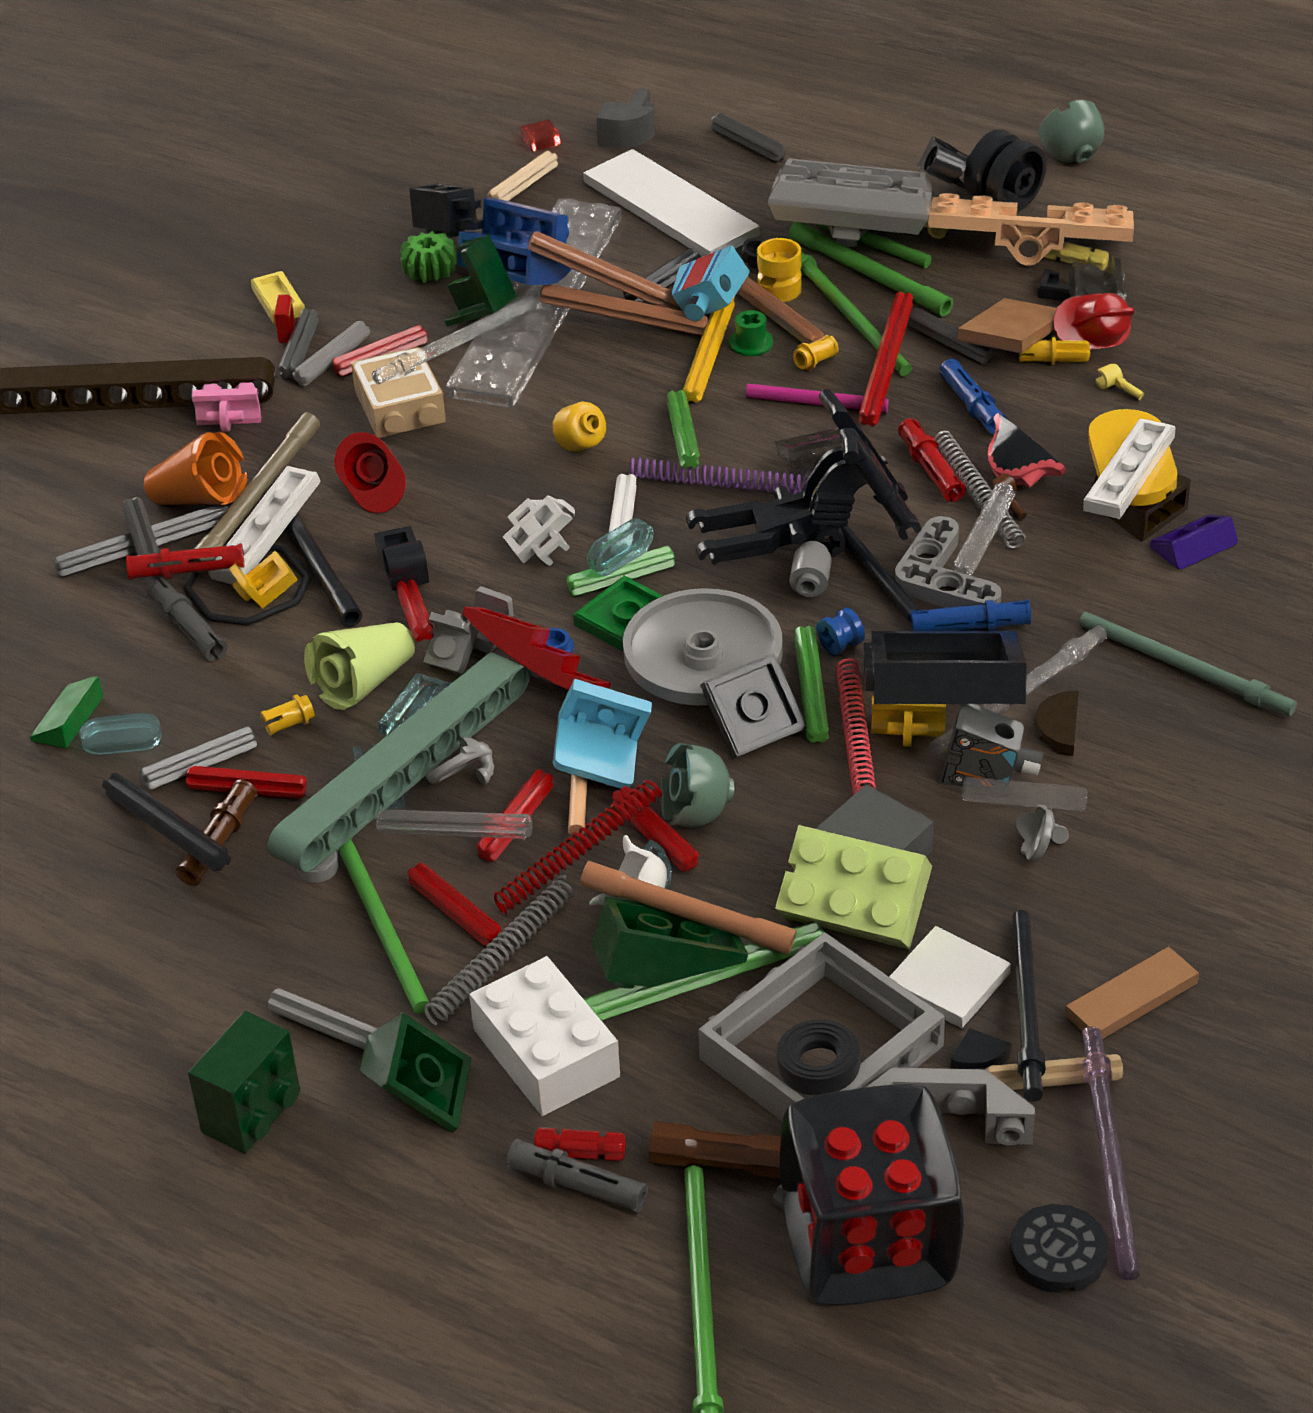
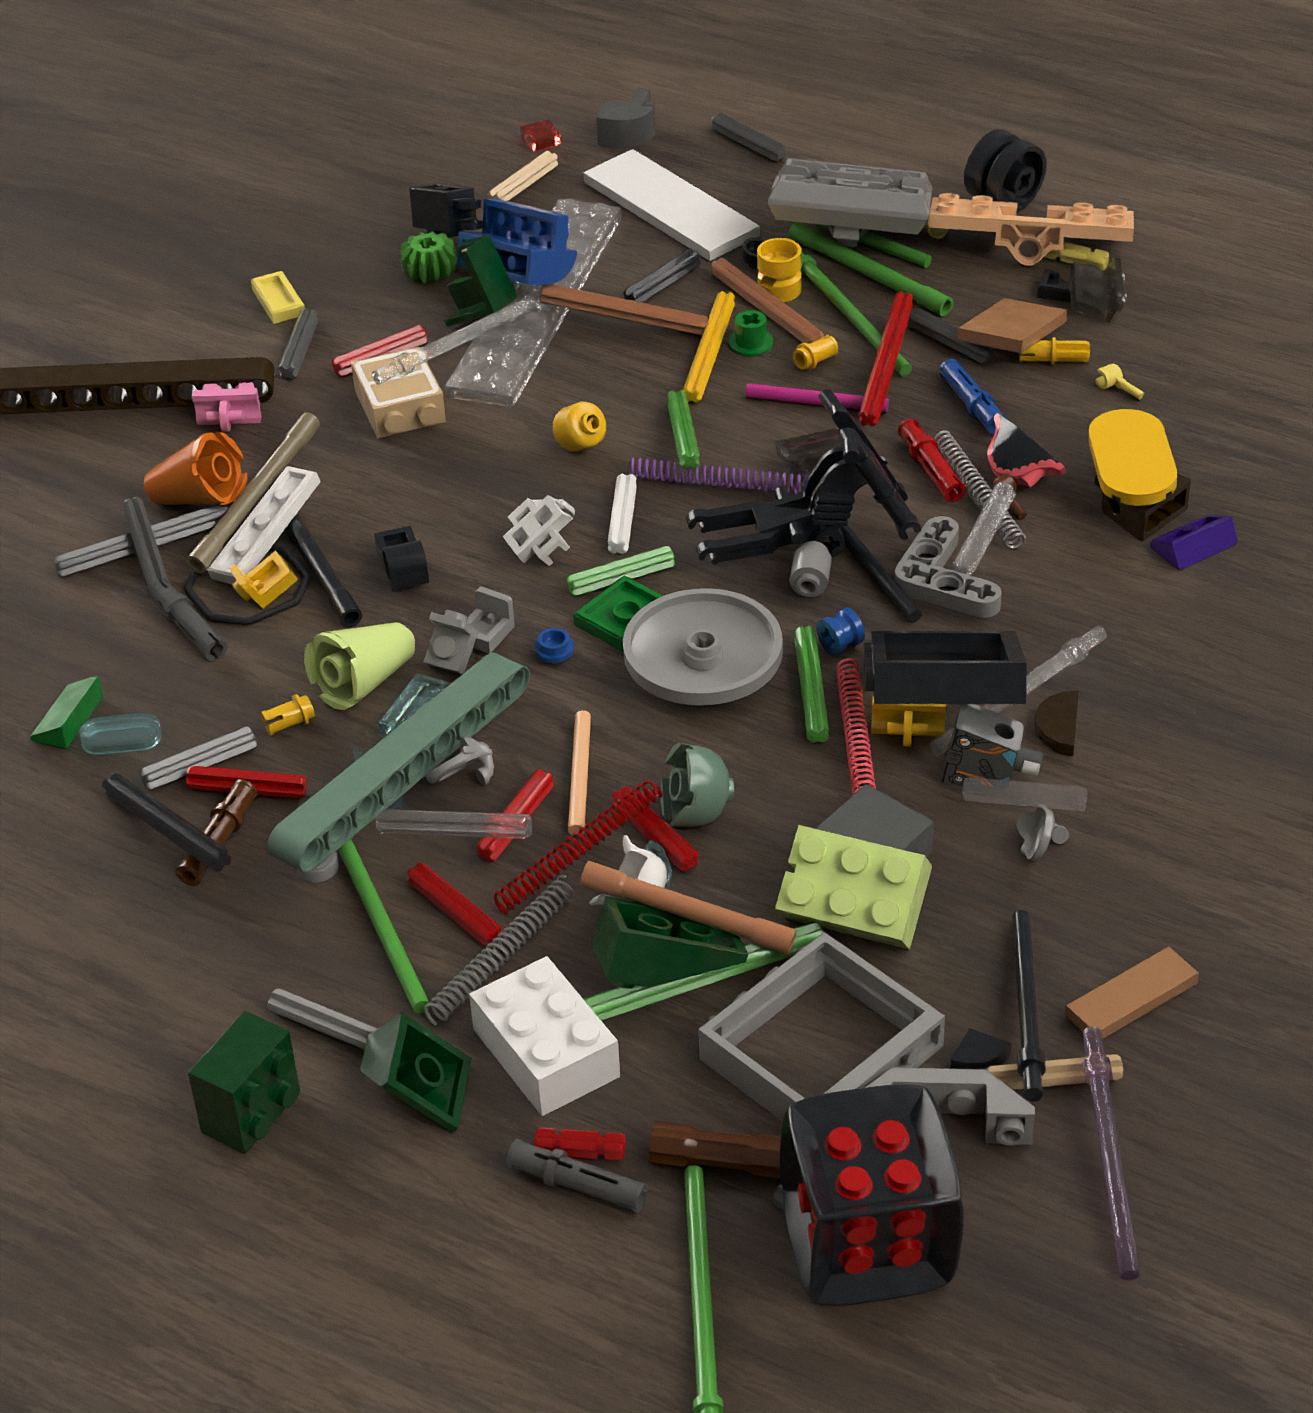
(139, 565): red pin -> none
(284, 318): red tile -> none
(322, 360): light grey axle -> none
(370, 472): red piece -> none
(415, 610): red axle -> none
(528, 646): red slope -> none
(599, 733): medium azure bracket -> none
(601, 271): nougat axle -> none
(620, 546): clear light blue tile -> none
(701, 287): medium azure torso -> none
(753, 706): tile -> none
(818, 1079): black tyre -> none
(944, 162): black piece -> none
(951, 975): white tile -> none
(972, 617): blue pin -> none
(1059, 1247): black tile -> none
(1073, 133): sand green cylinder -> none
(1094, 318): red piece -> none
(1129, 468): white tile -> none
(1254, 691): sand green bar -> none

